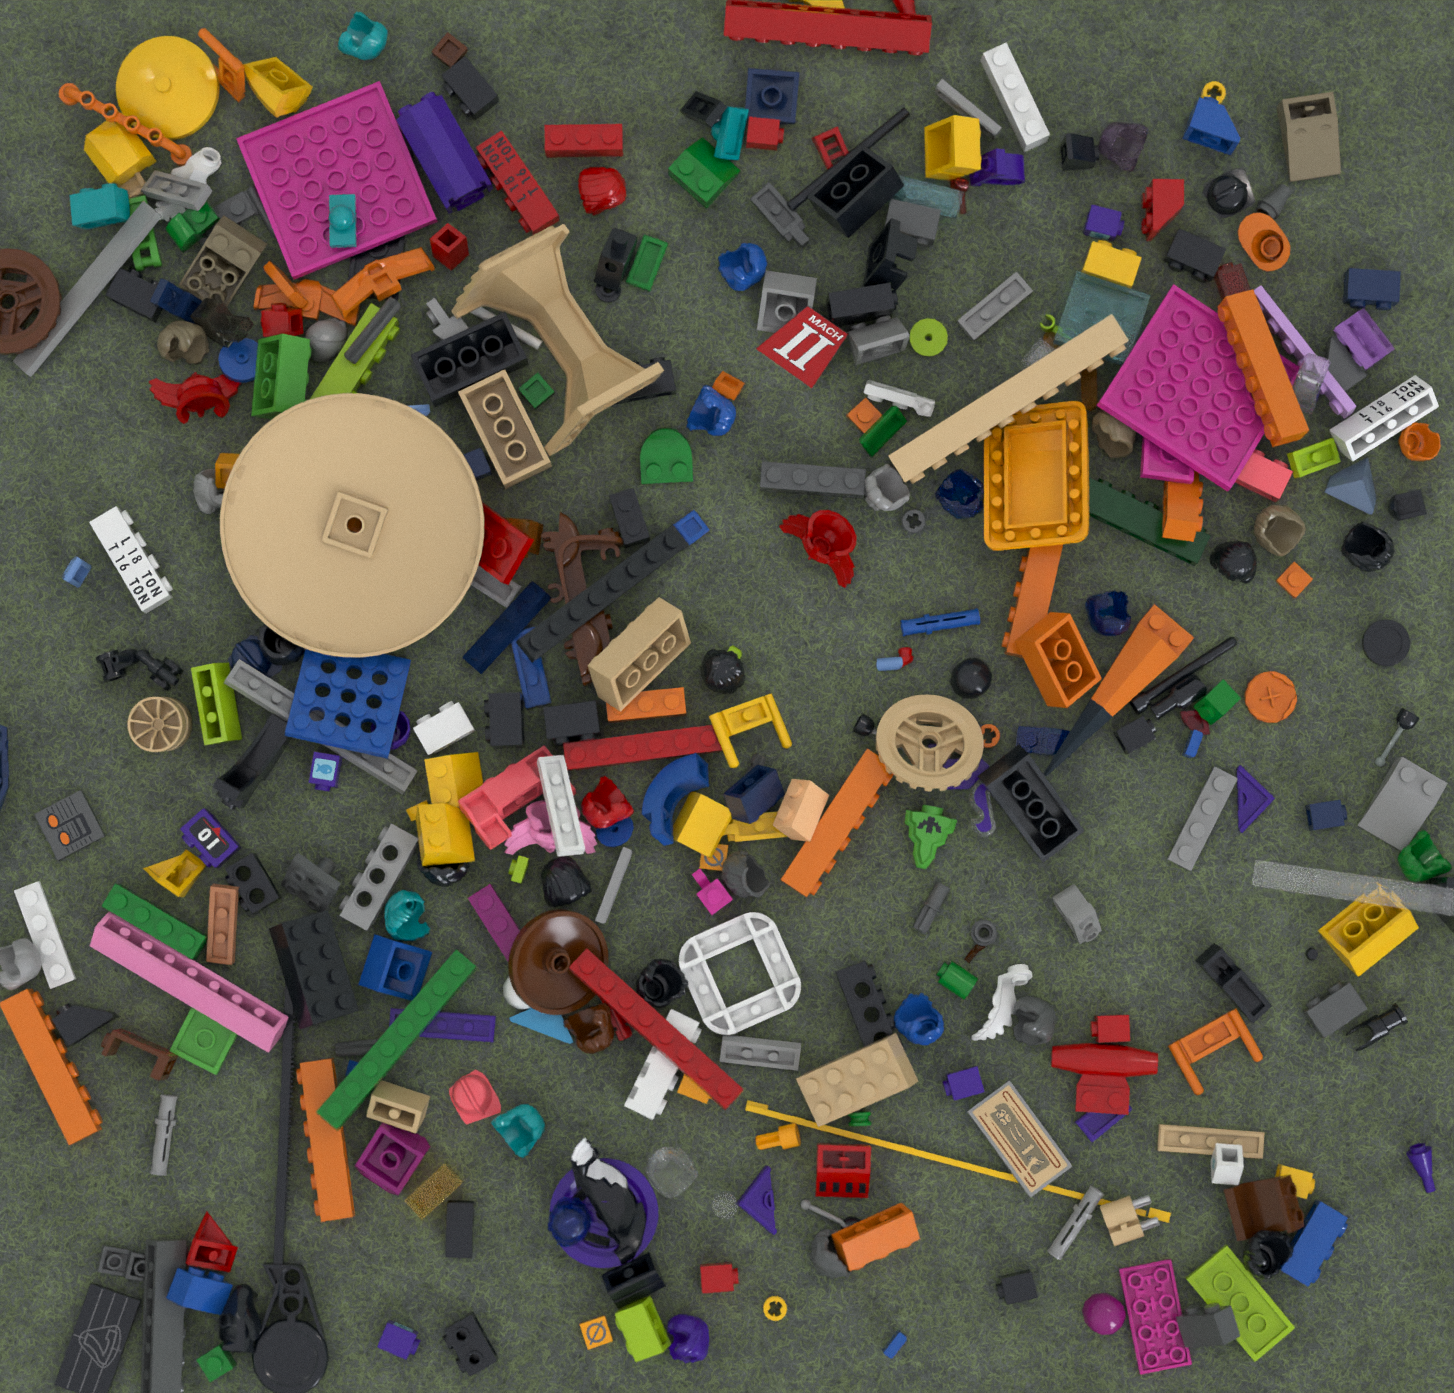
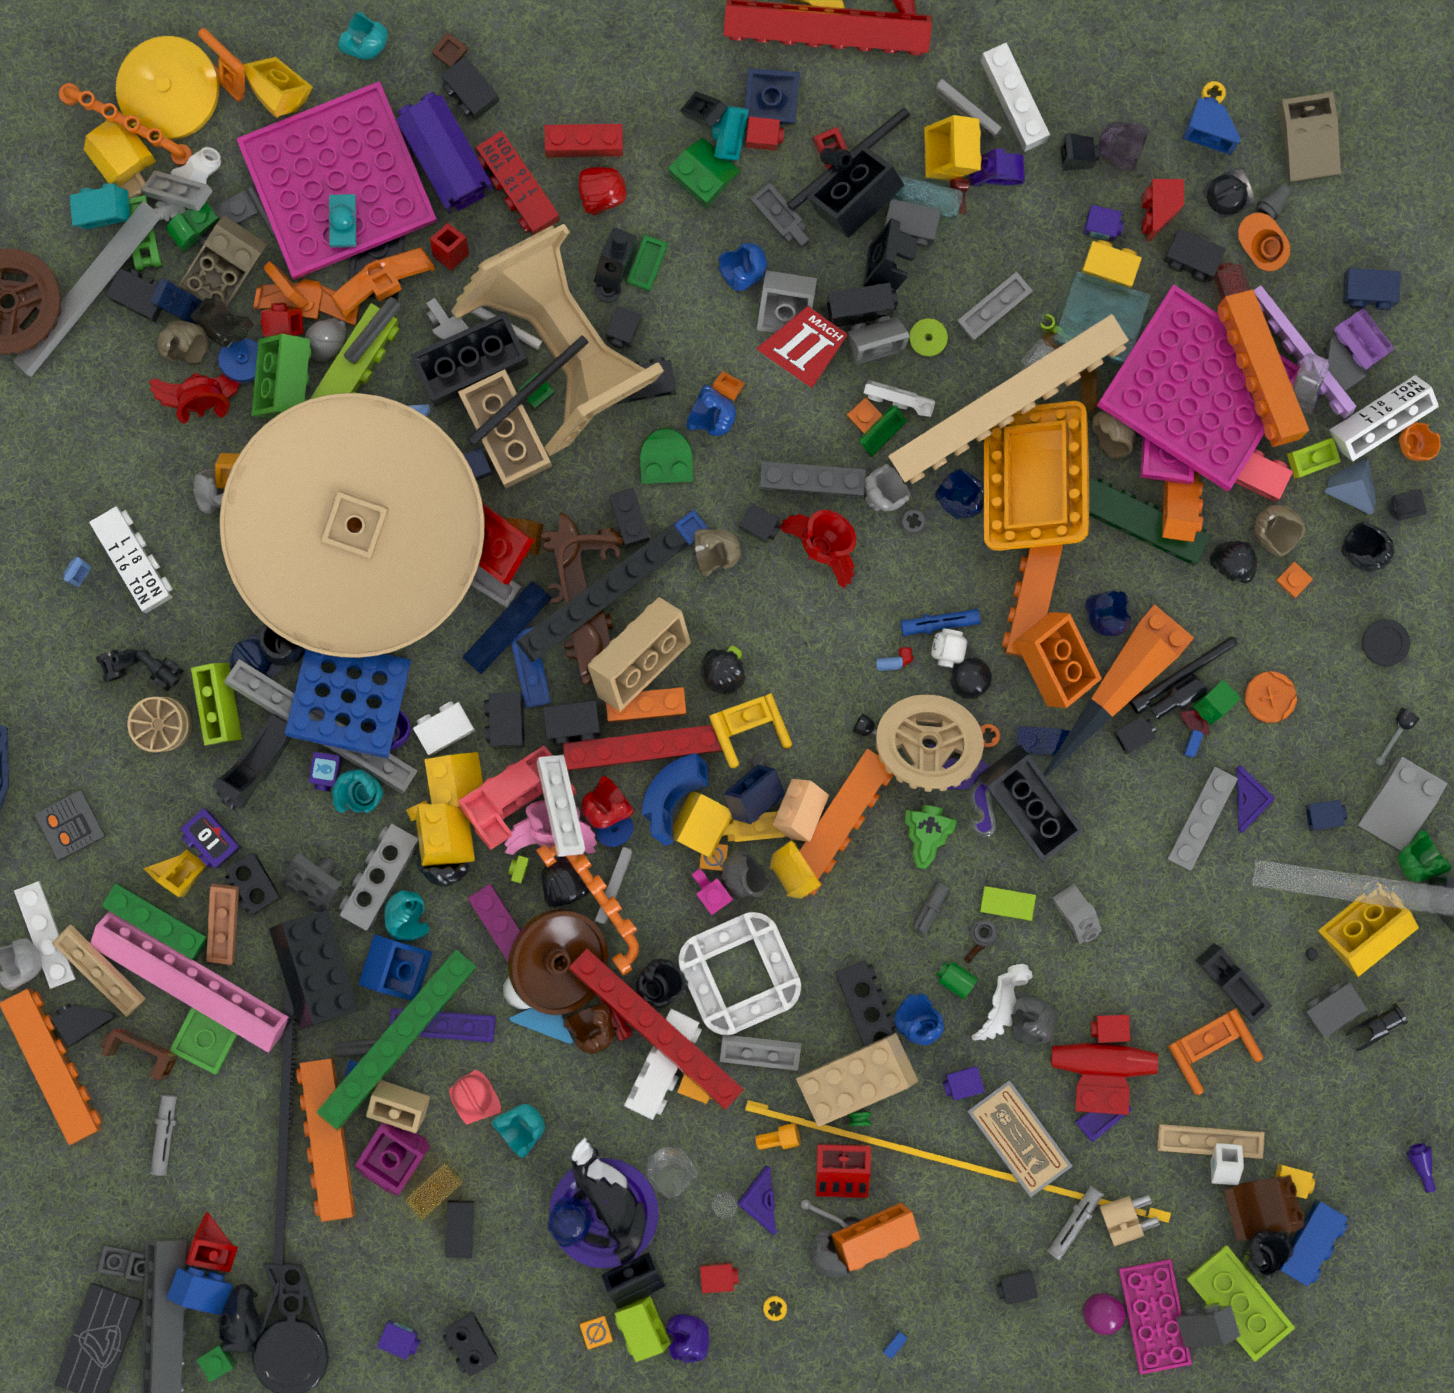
(98, 970): none -> tan tile
(357, 791): none -> teal hair
(527, 391): none -> black piece
(609, 906): none -> orange bar
(623, 327): none -> black brick
(716, 549): none -> dark tan hair
(760, 524): none -> black brick
(793, 871): none -> yellow slope
(839, 158): none -> black pin
(949, 647): none -> white head
(1007, 903): none -> lime tile

